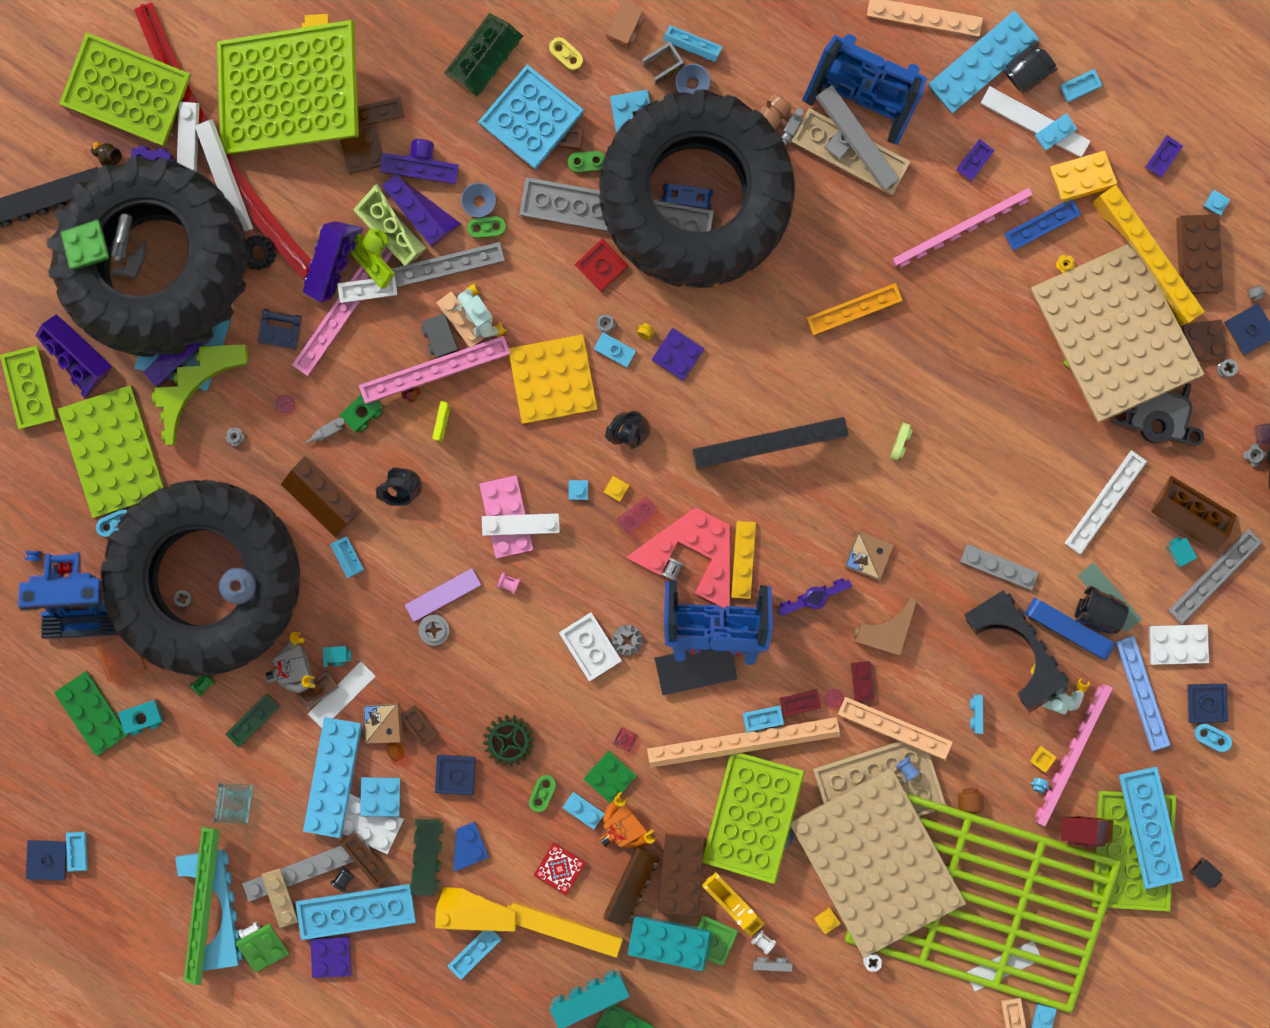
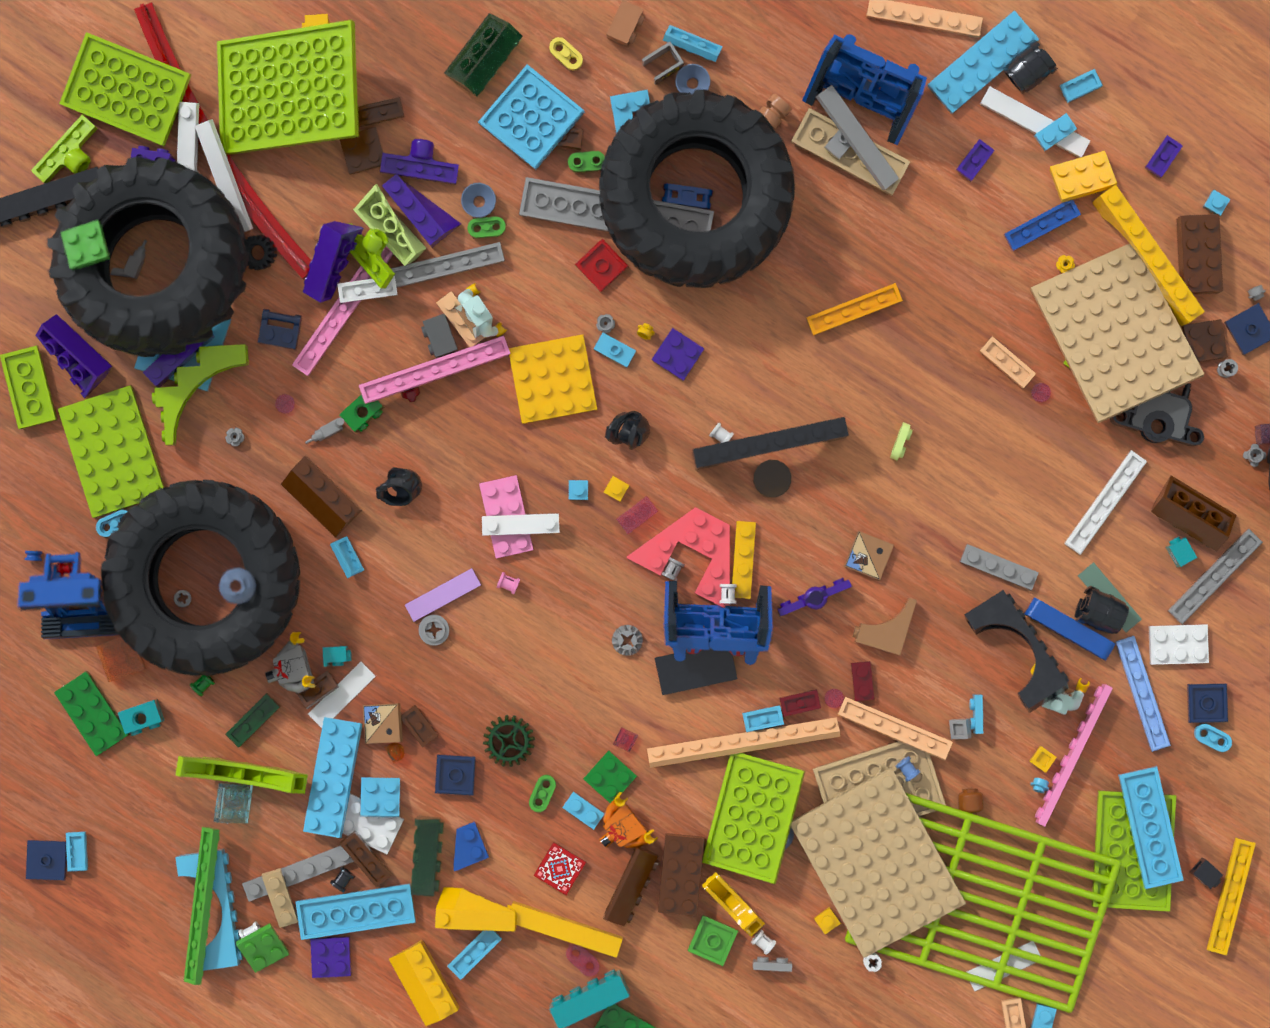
(67, 152): none -> lime plate
(106, 153): dark brown animal -> none
(120, 243): dark grey piece -> none
(242, 773): none -> lime arch
(424, 983): none -> yellow slope
(441, 421): neon yellow tile -> none
(582, 959): none -> clear pink plate
(590, 646): white plate -> none
(670, 942): teal brick -> none
(721, 434): none -> white bush
(728, 593): none -> white bush
(772, 478): none -> dark brown tile
(792, 126): light grey piece -> none
(960, 728): none -> light grey plate
(969, 225): bright pink plate -> none
(1007, 362): none -> light nougat plate
(1041, 392): none -> clear pink piece
(1087, 831): dark red brick -> none
(1231, 896): none -> yellow plate

